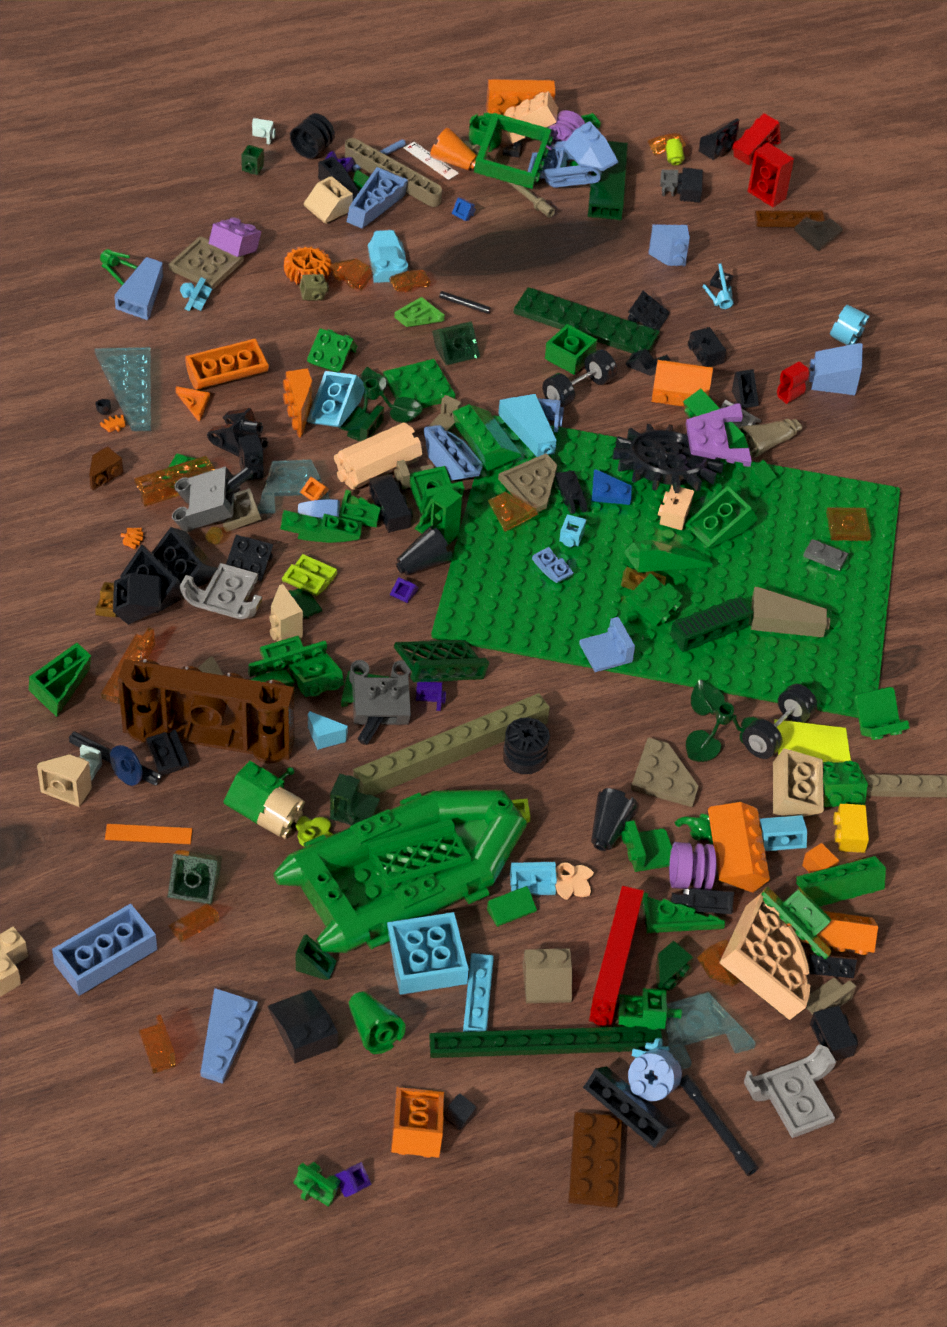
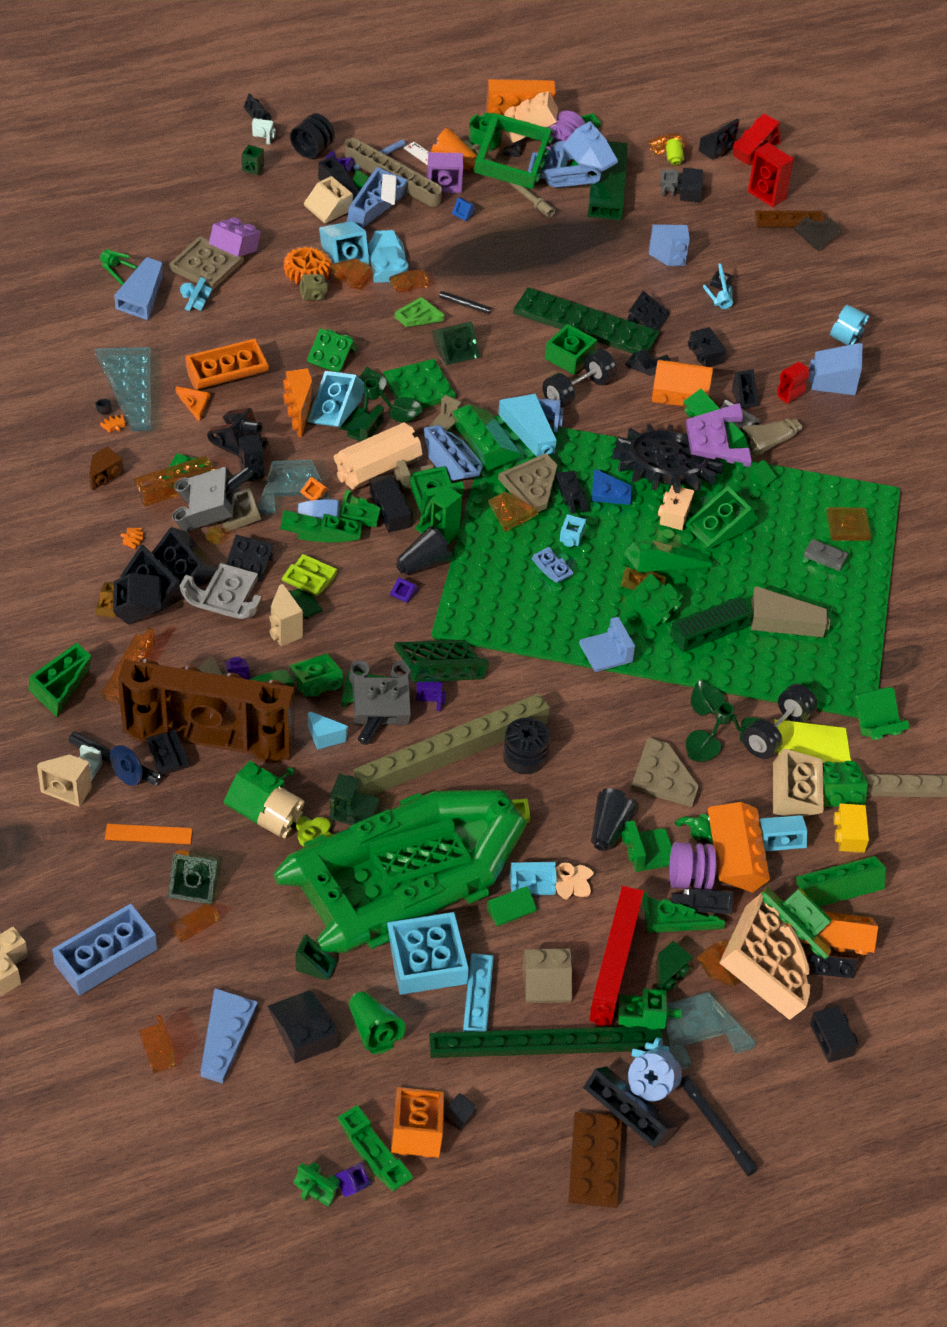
(238, 666): none -> dark purple bracket
(255, 109): none -> black hinge
(285, 653): green bracket -> none
(344, 242): none -> medium azure slope
(372, 1149): none -> green slope
(388, 188): none -> white sticker
(446, 171): none -> medium lavender brick
(795, 1093): light grey piece -> none
(819, 859): orange brick -> none
(830, 995): dark tan panel -> none

